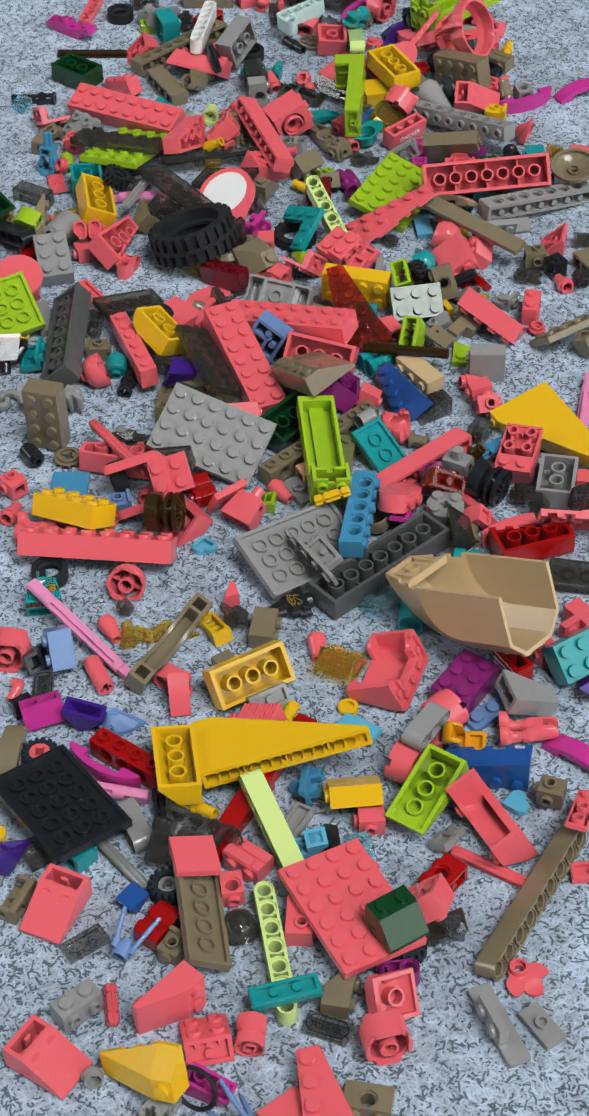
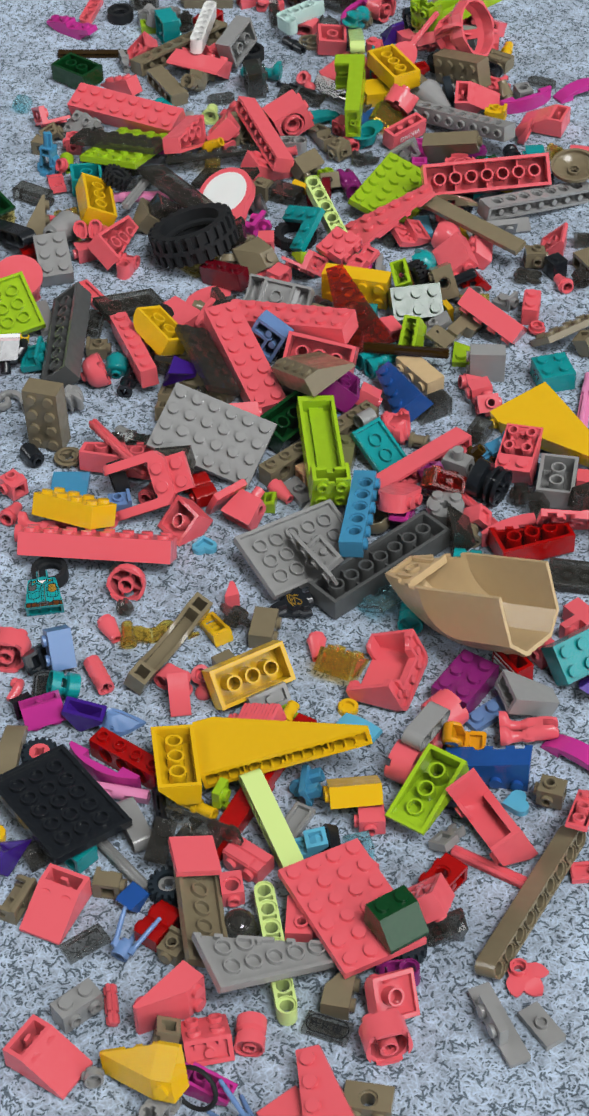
(29, 218): lime brick -> none
(41, 97): black pin -> none
(71, 683): none -> teal wheel
(78, 628): bright pink piece -> none
(107, 884): none -> dark tan brick
(124, 60): none -> light grey plate
(164, 511): dark brown wheel -> none
(167, 1029): none -> dark tan brick
(196, 676): none -> coral plate
(213, 58): black axle -> none
(221, 98): none -> clear smoke beam
(221, 794): none -> lime plate
(258, 84): light grey brick -> none
(258, 959): none -> light grey wing
(274, 83): coral cone -> none
(285, 991): teal tile -> none
(286, 193): none -> clear smoke brick
(332, 495): yellow axle -> none
(410, 233): none -> coral slope
(540, 82): none -> clear smoke tile
(549, 120): none -> coral slope
(554, 370): none -> teal brick

